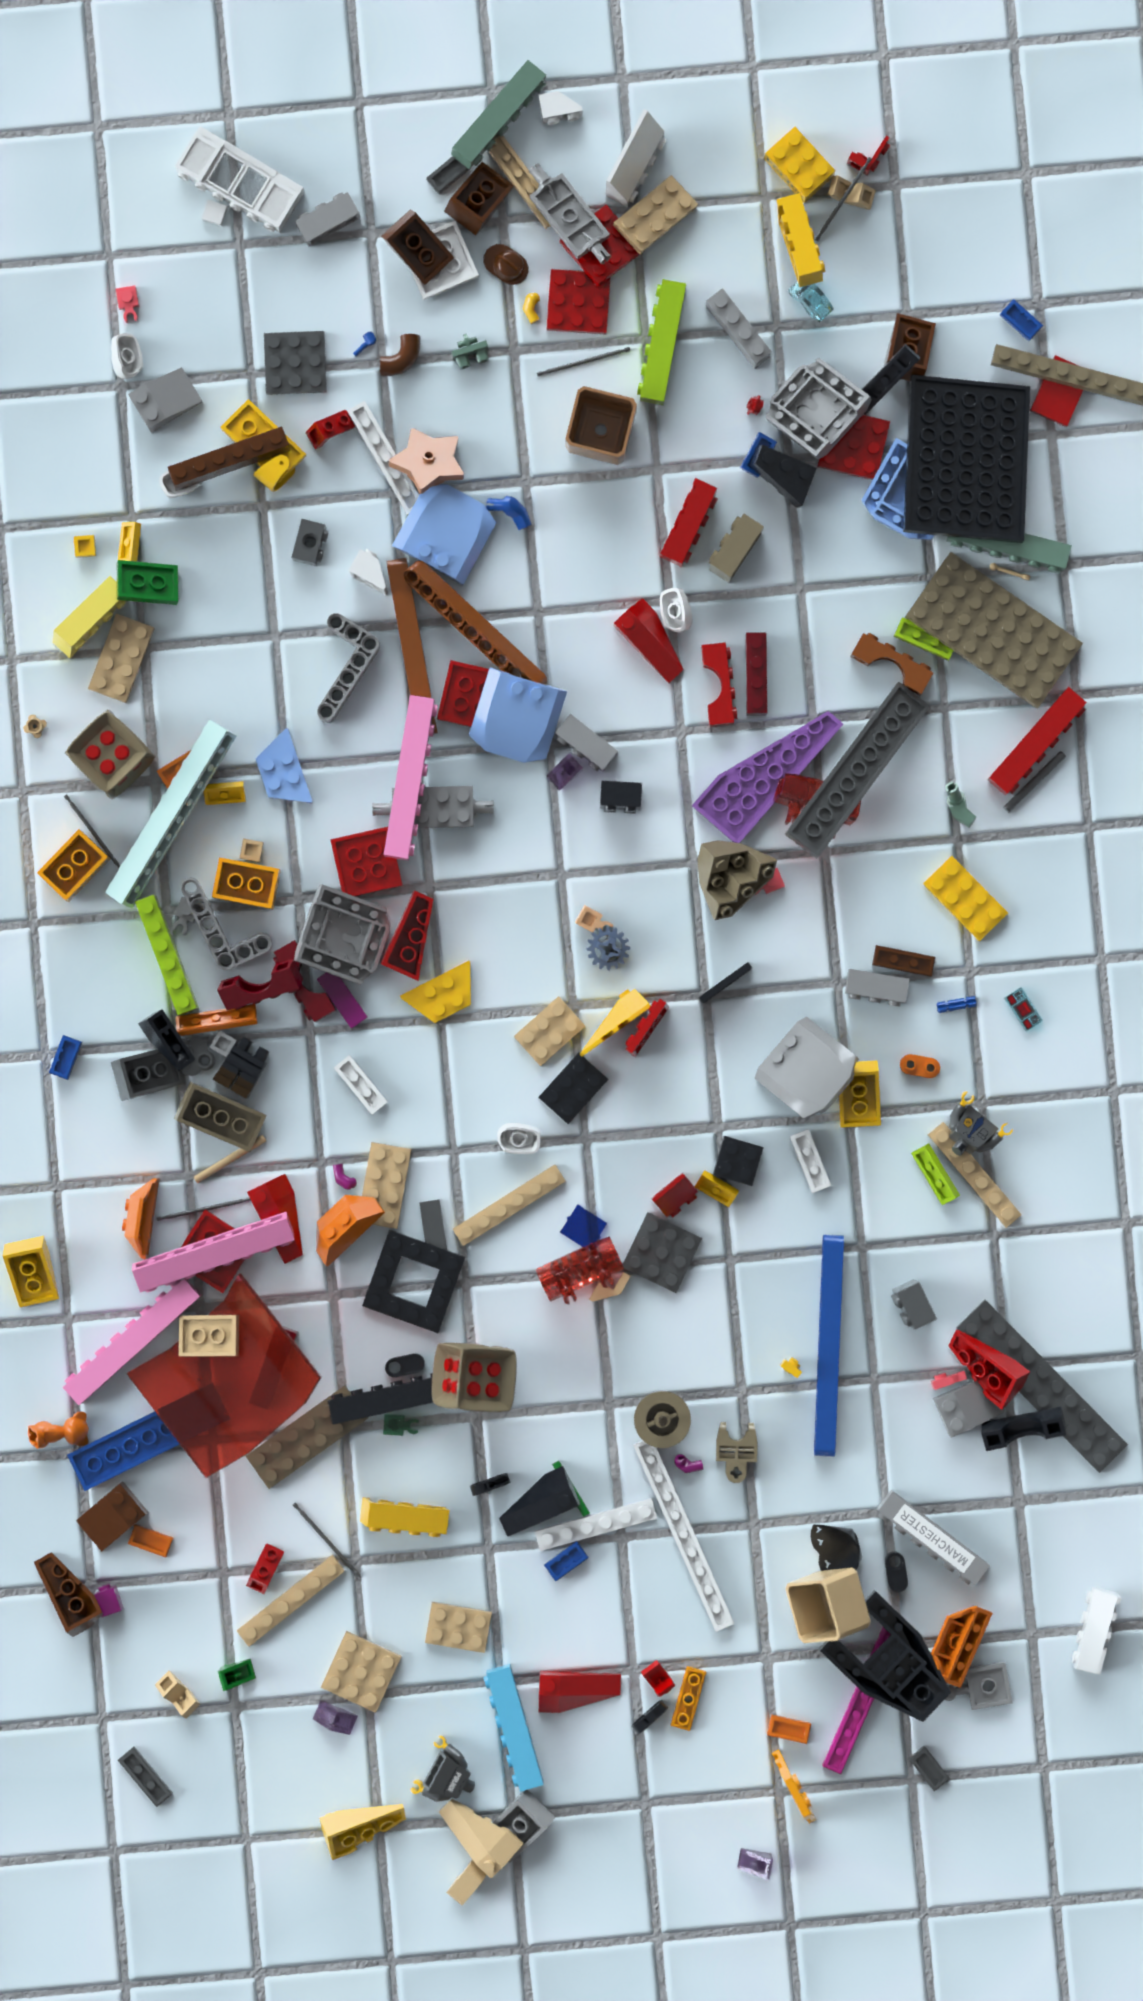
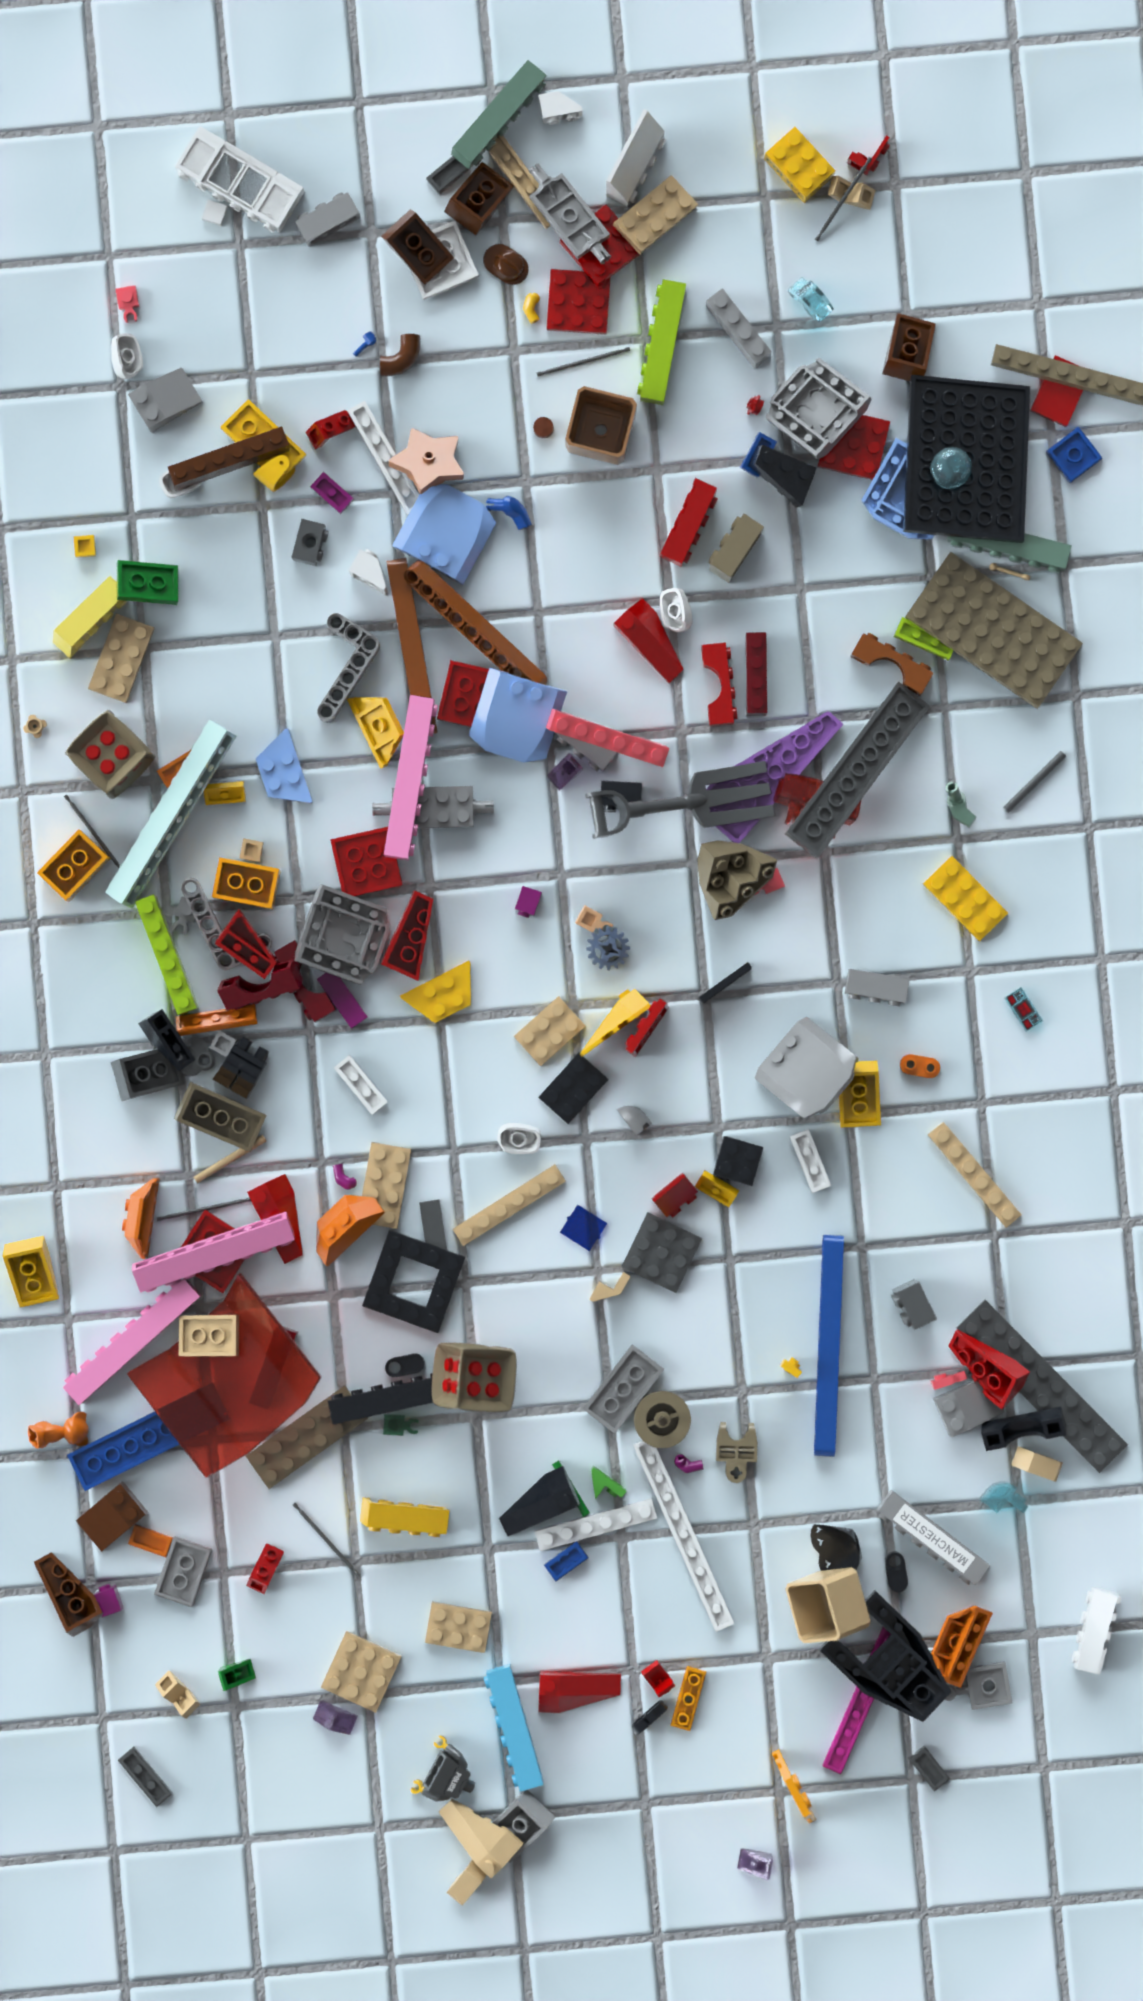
(65, 1057): blue plate -> none
(129, 541): yellow plate -> none
(183, 1571): none -> light grey tile
(246, 946): none -> red wedge
(290, 1600): tan plate -> none
(295, 362): dark grey plate -> none
(332, 492): none -> magenta plate
(351, 1827): yellow wedge -> none
(378, 726): none -> yellow wing
(479, 349): sand green hips -> none
(490, 1484): black piece -> none
(528, 902): none -> magenta brick
(543, 427): none -> copper tile
(580, 1269): clear red piece -> none
(601, 1480): none -> bright green slope
(607, 738): none -> coral arch
(623, 1388): none -> light grey plate
(634, 1118): none -> light grey brick
(697, 800): none -> dark grey piece
(789, 1729): orange tile -> none
(799, 240): yellow wedge -> none
(890, 375): black plate -> none
(903, 961): reddish brown tile -> none
(935, 1174): lime plate -> none
(951, 467): none -> clear light blue cylinder
(956, 1004): blue axle -> none
(972, 1130): dark grey torso -> none
(1001, 1492): none -> clear light blue brick
(1021, 320): blue plate -> none
(1036, 741): red brick -> none
(1037, 1464): none -> tan slope
(1074, 455): none -> blue tile

